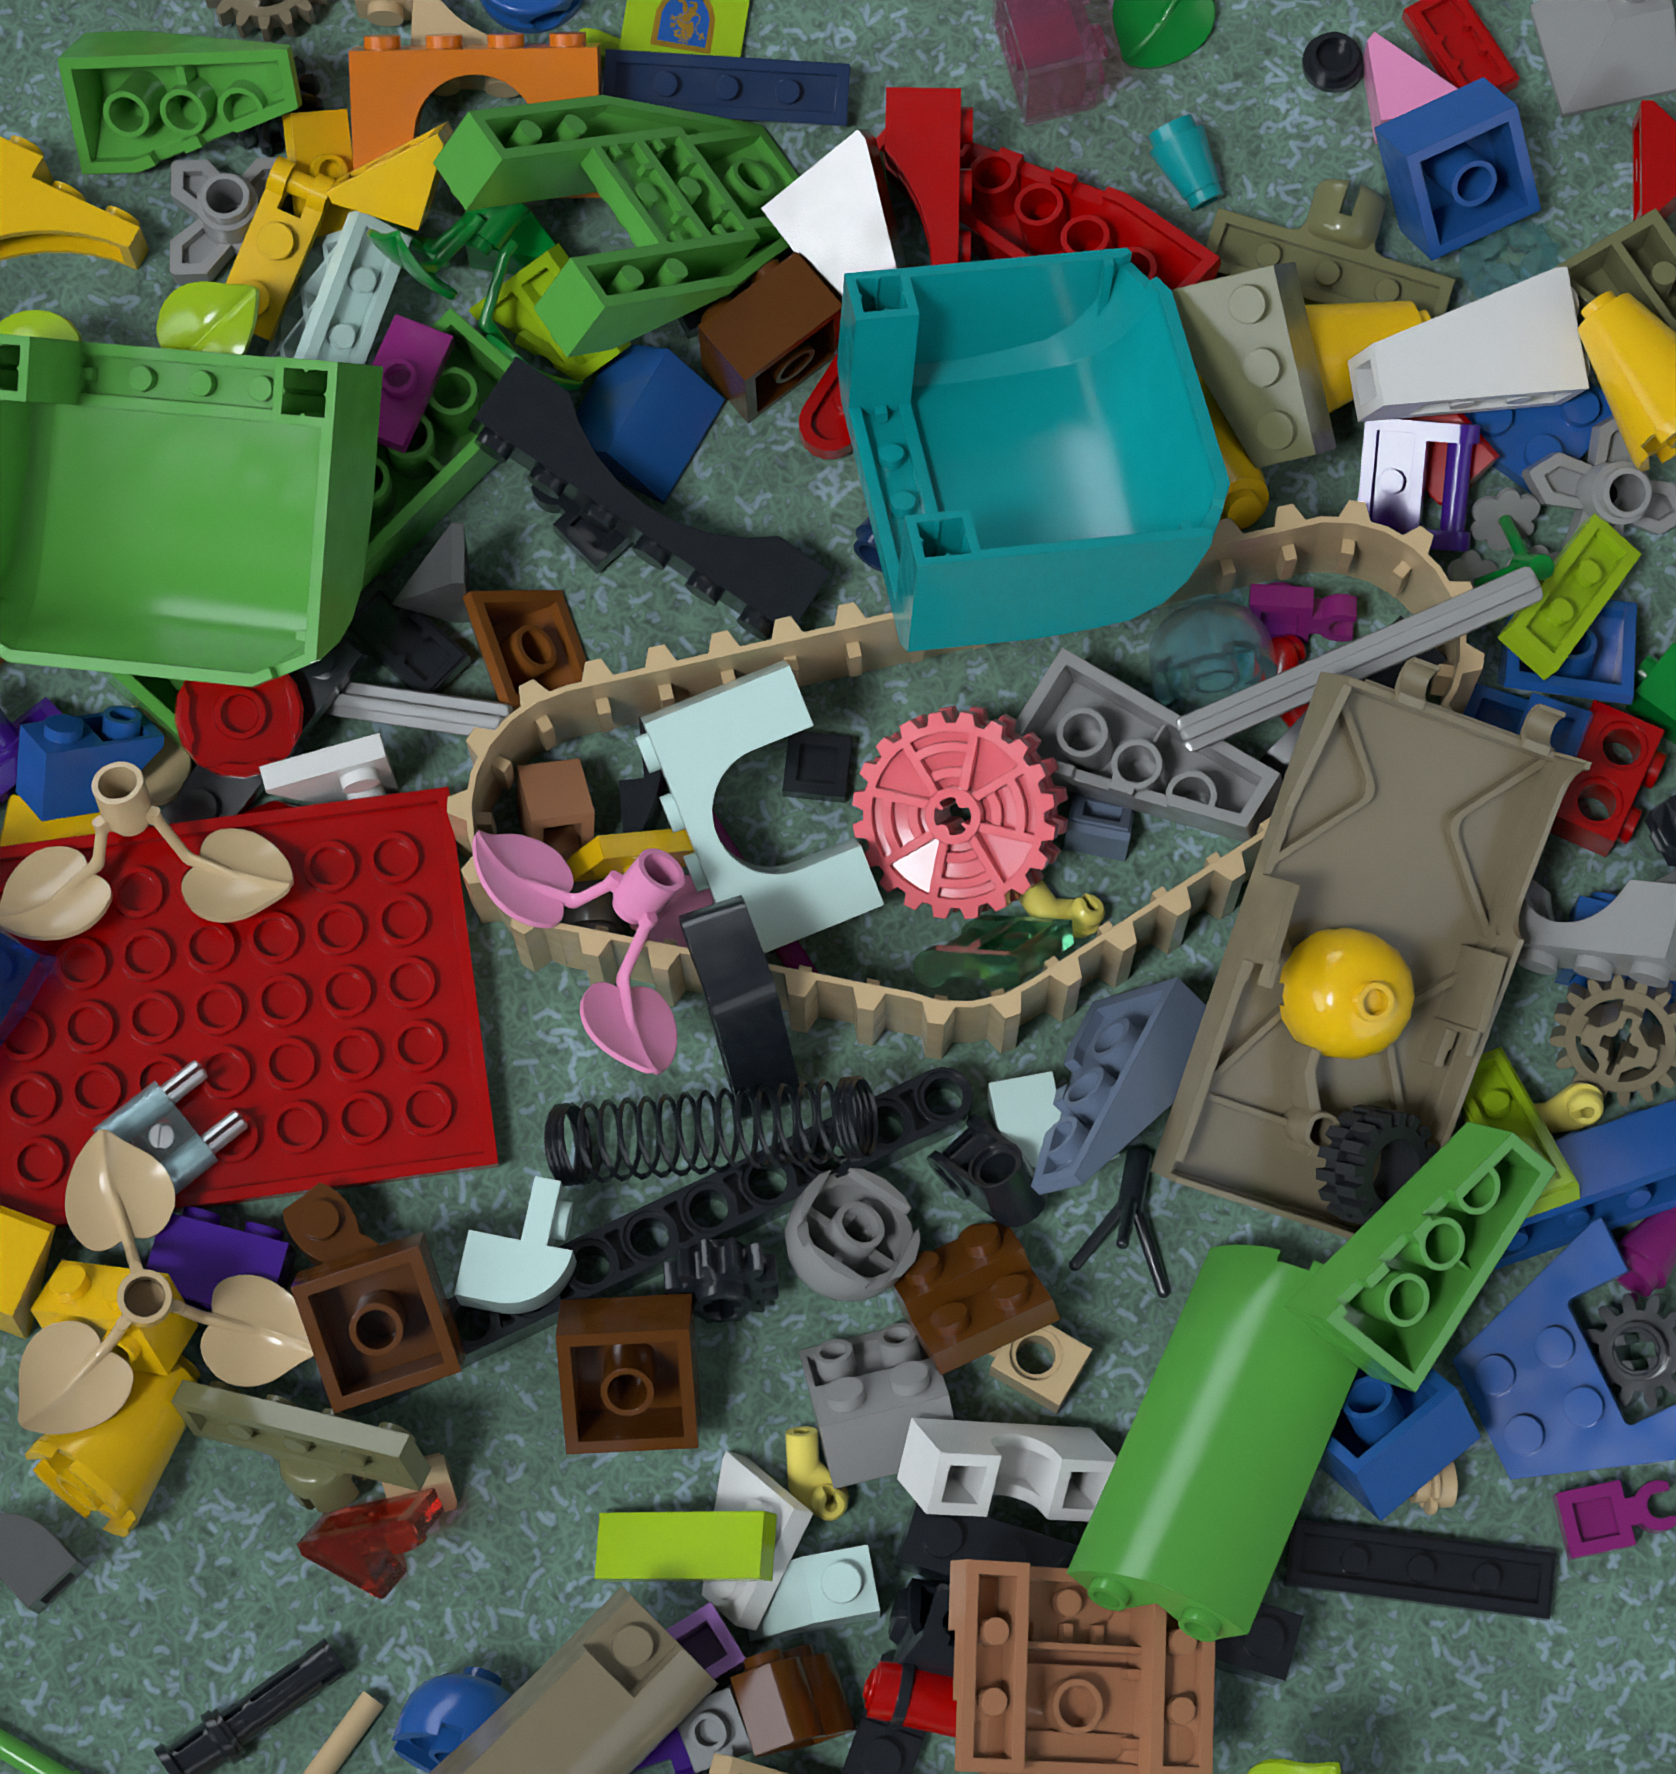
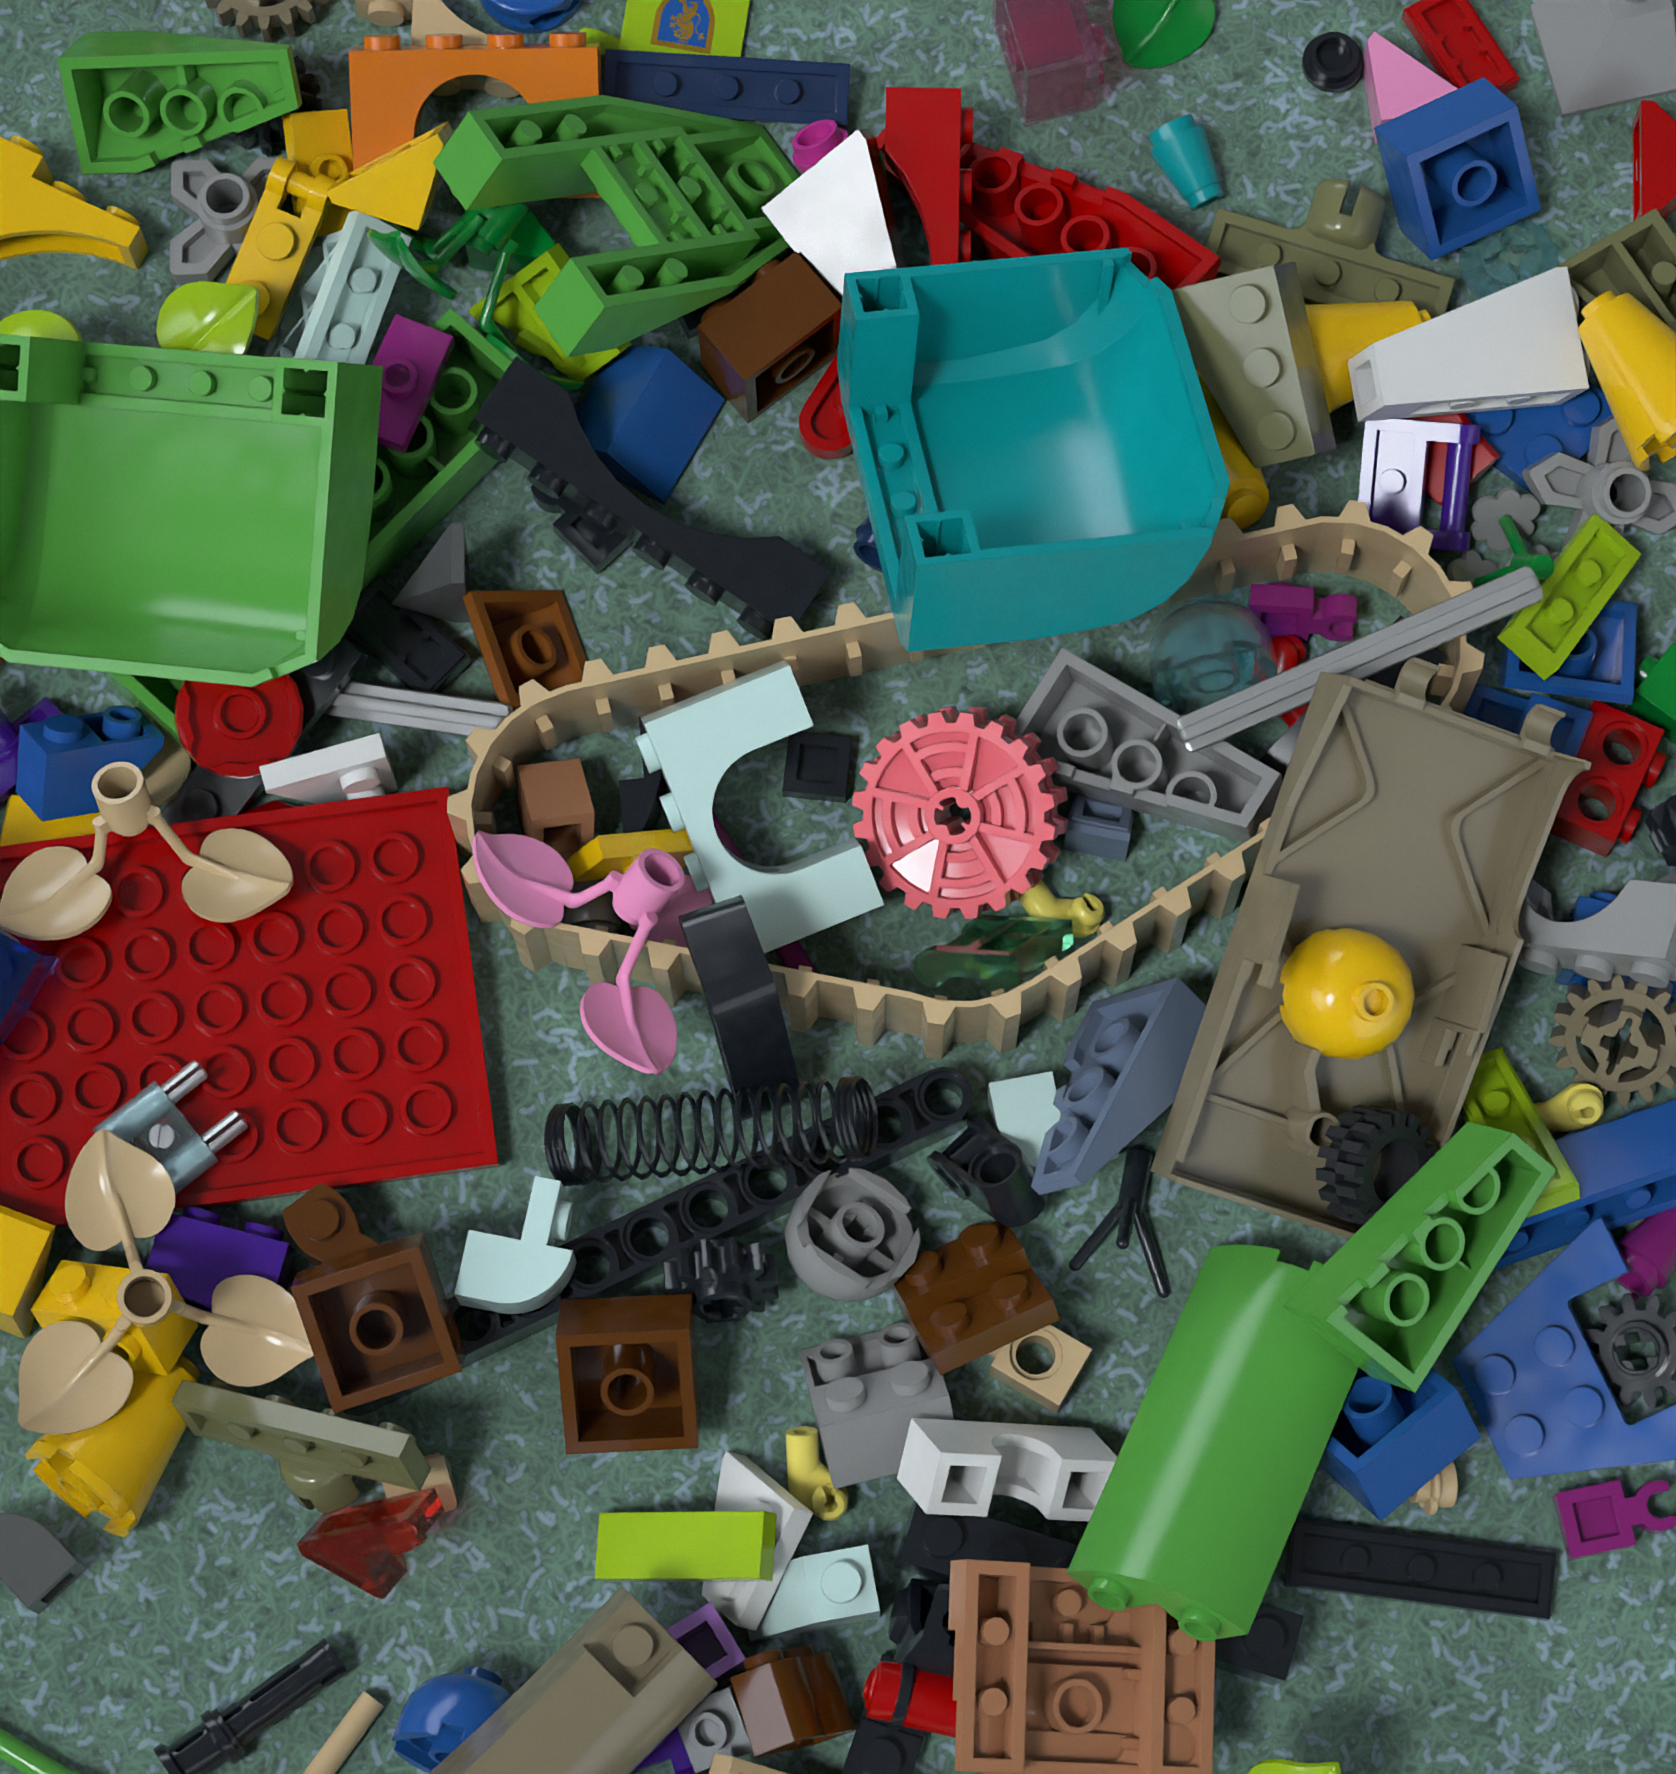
(815, 142): none -> dark pink plate

